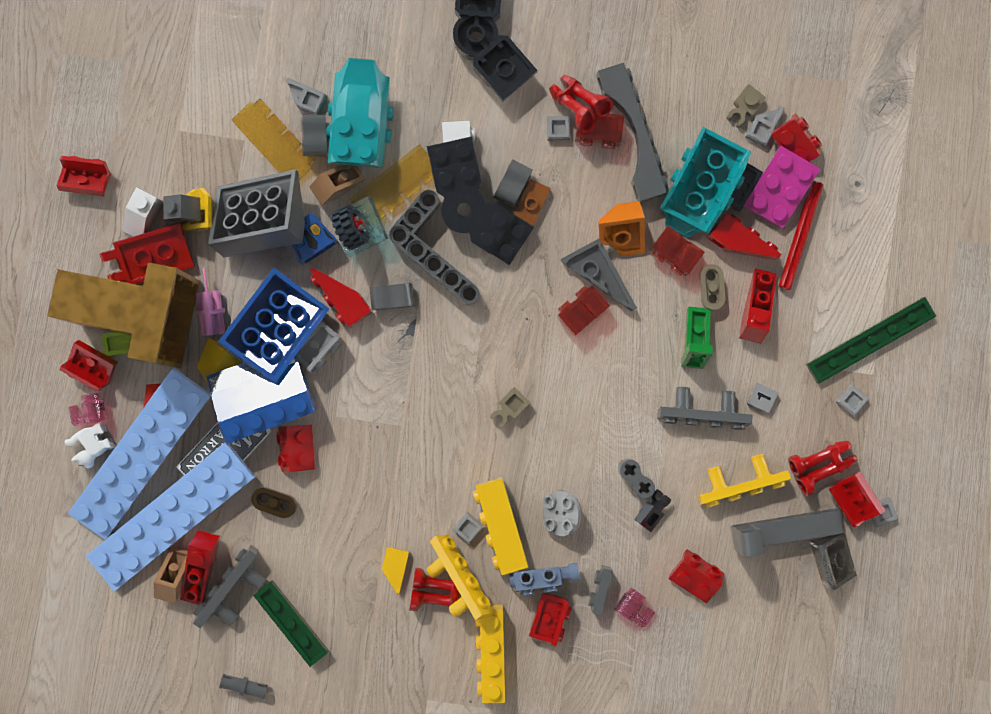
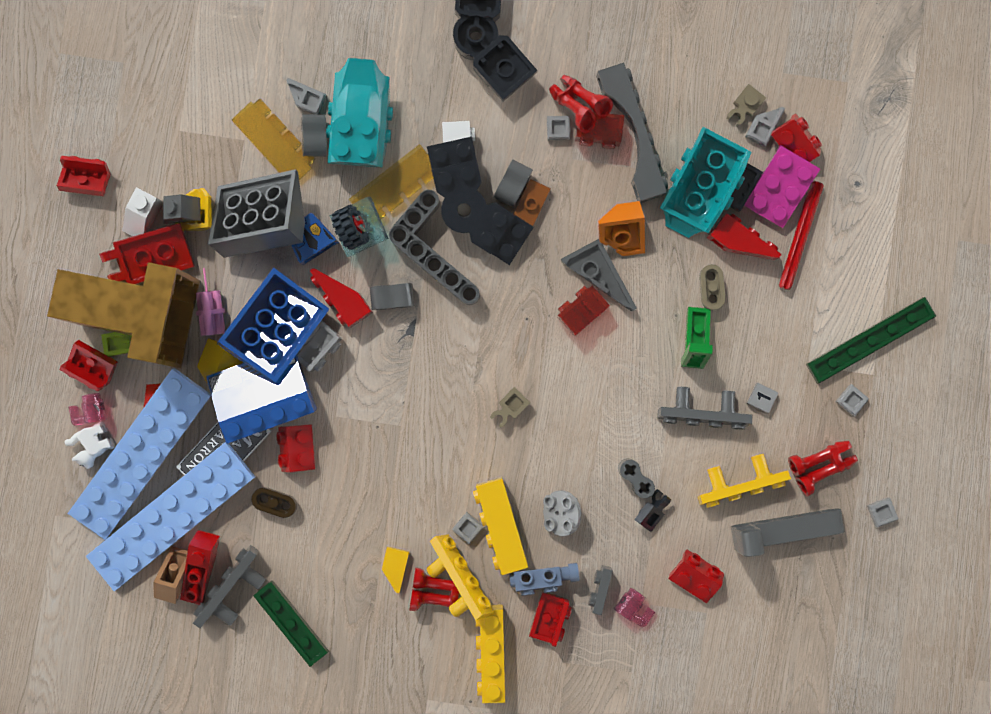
(243, 686): dark grey pin -> none
(336, 182): medium nougat slope -> none
(676, 251): clear red brick -> none
(758, 307): red slope -> none
(833, 560): clear smoke slope -> none
(856, 499): red bracket -> none

